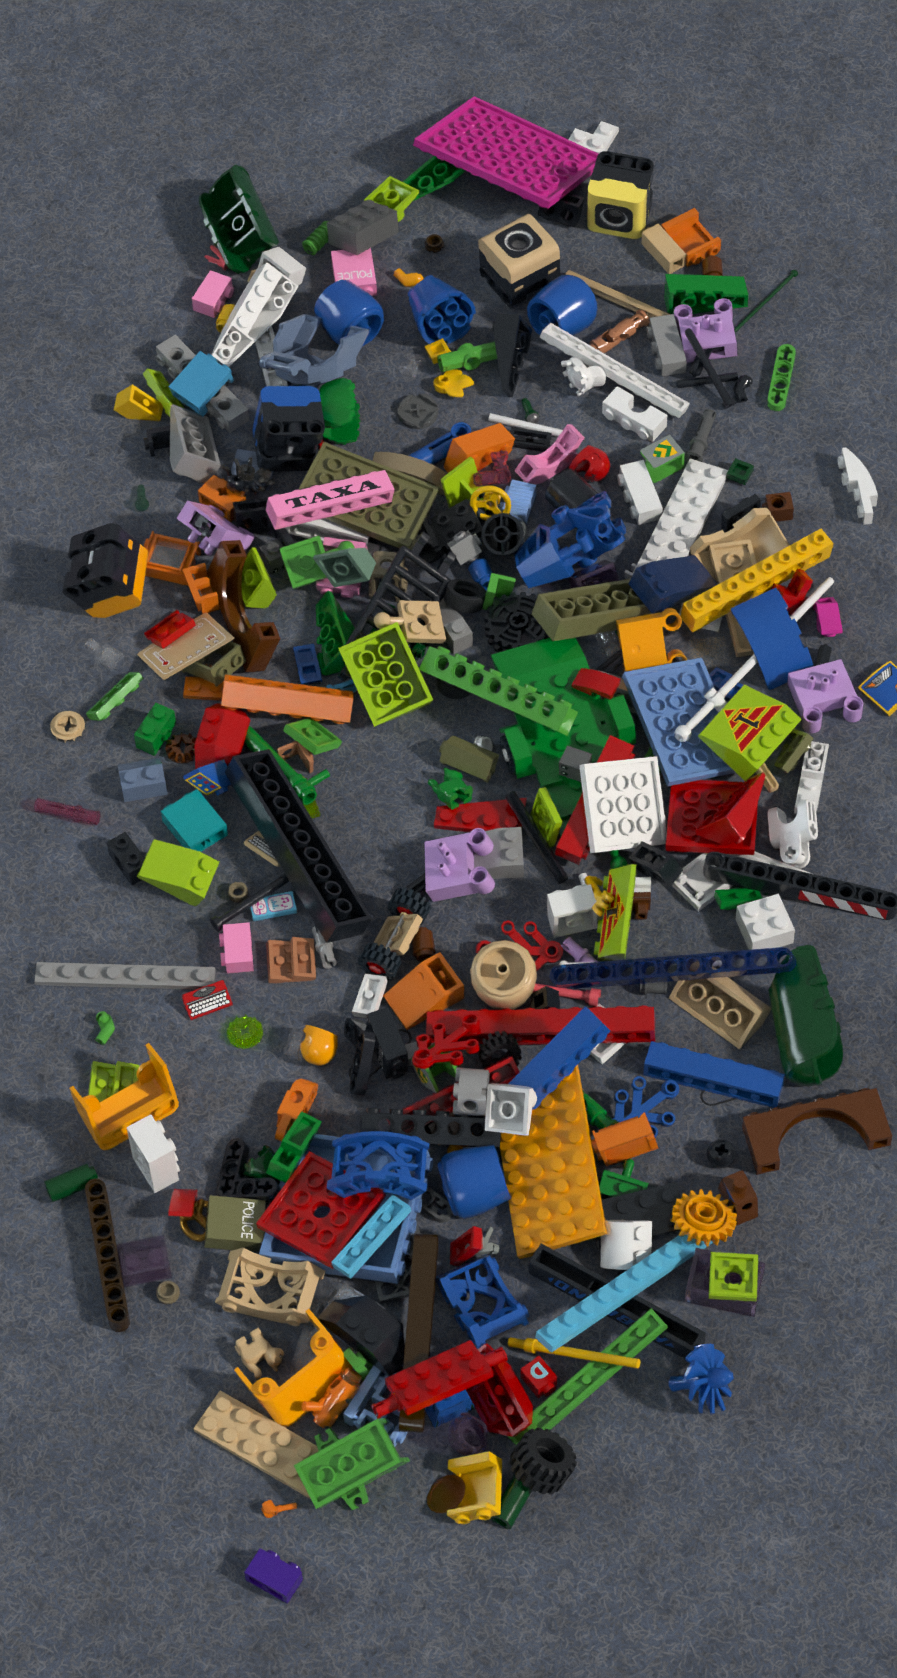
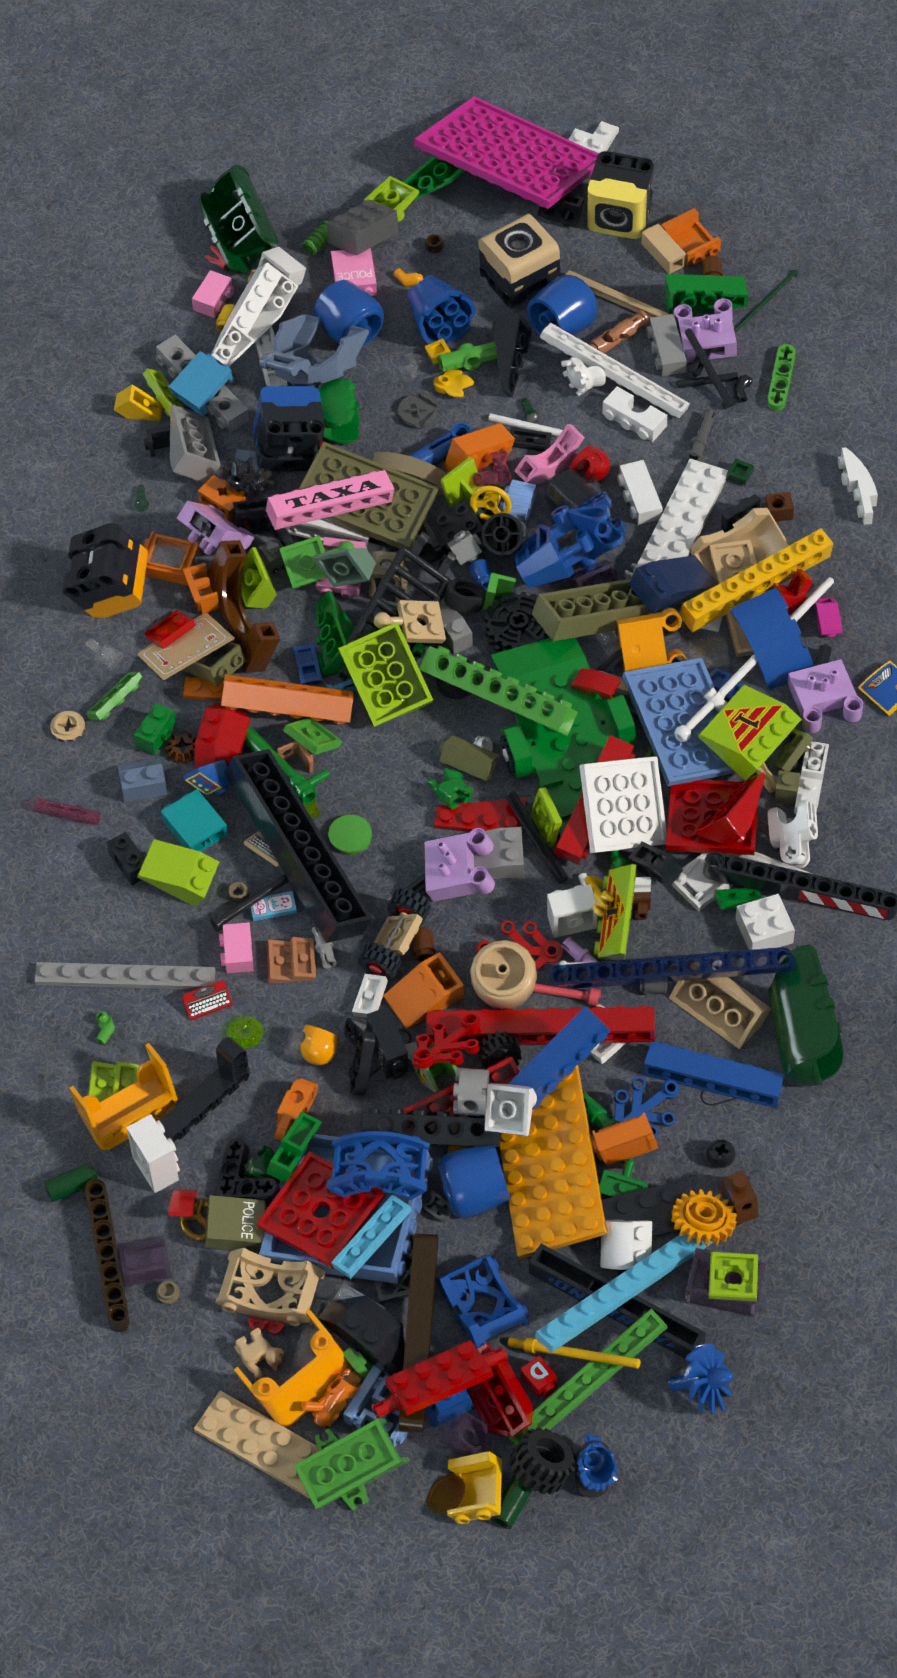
(231, 1071): none -> black beam
(269, 1509): orange hand -> none
(273, 1327): none -> red piece
(274, 1575): dark purple brick -> none
(350, 834): none -> bright green tile
(471, 1244): red piece -> none
(545, 998): black plate -> none
(570, 762): dark grey brick -> none
(594, 1467): none -> blue hair
(663, 458): piece -> none
(787, 787): none -> olive brick
(858, 1110): reddish brown arch -> none

